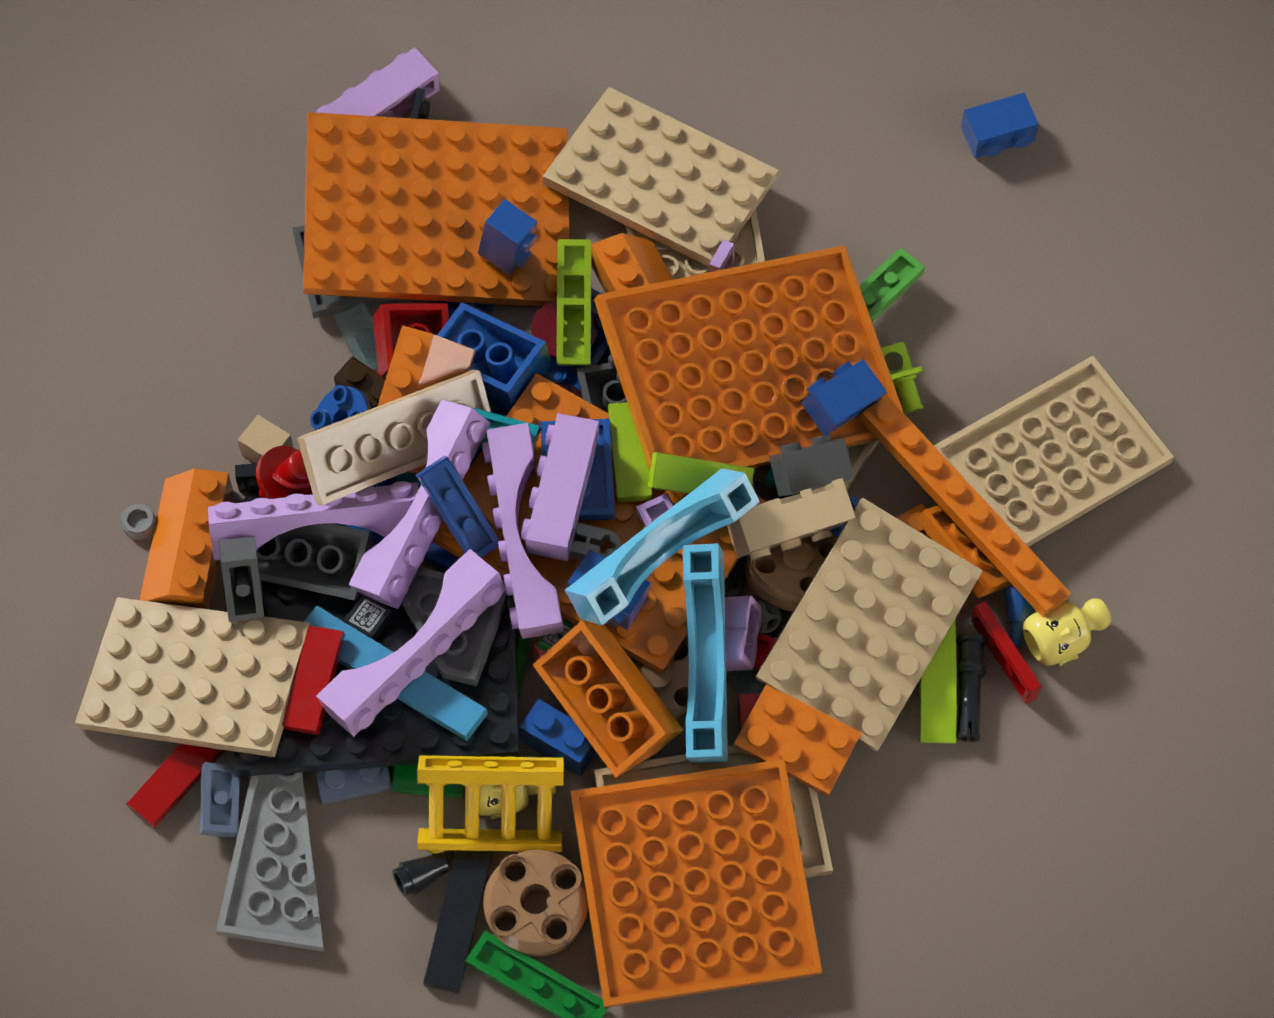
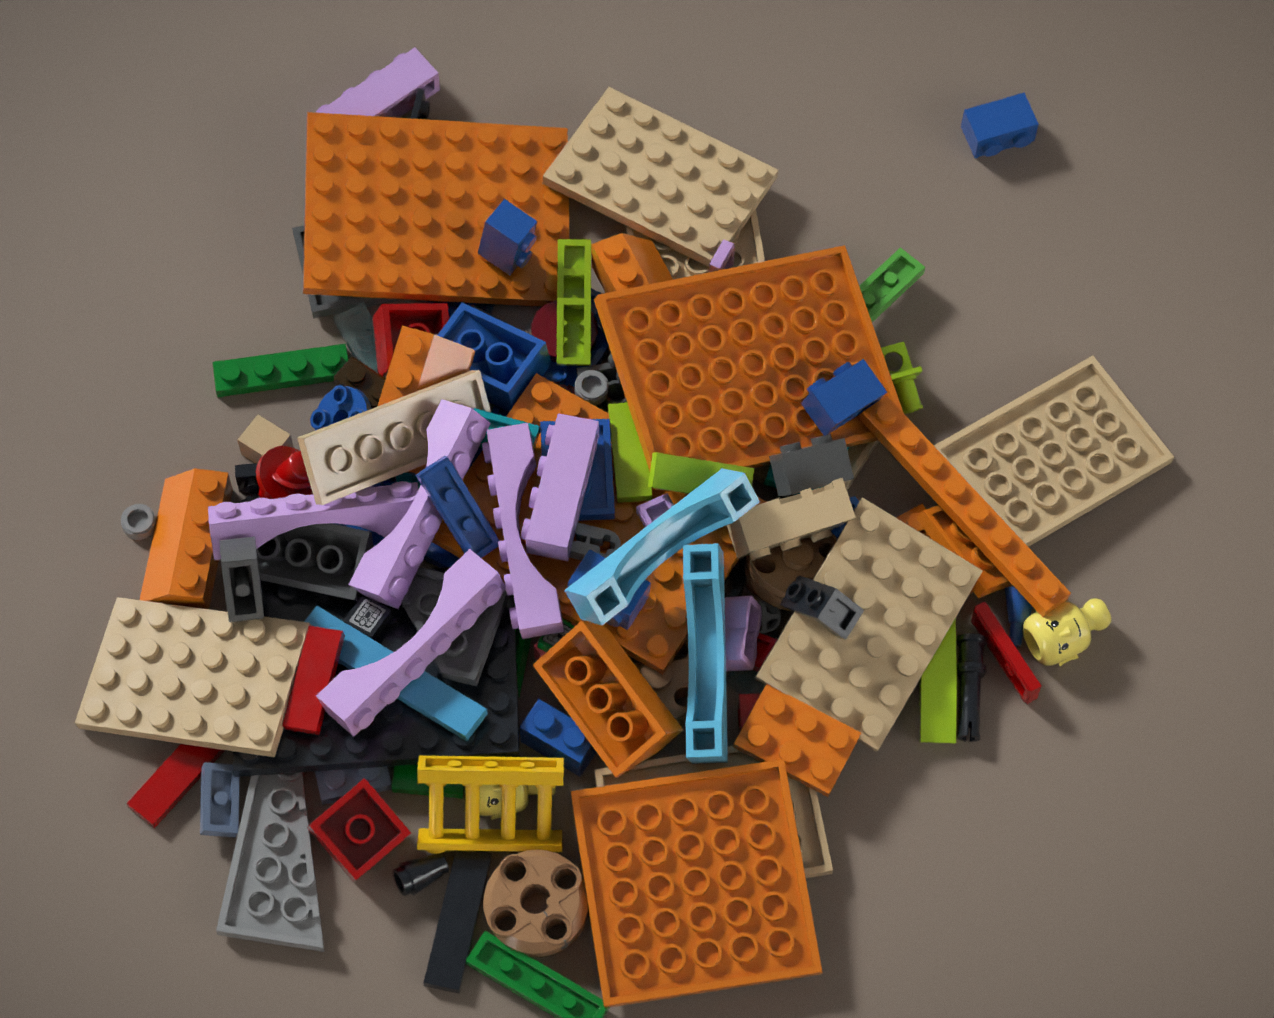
(278, 370): none -> green plate
(359, 830): none -> red brick
(592, 387): none -> light grey tile
(823, 604): none -> black bracket

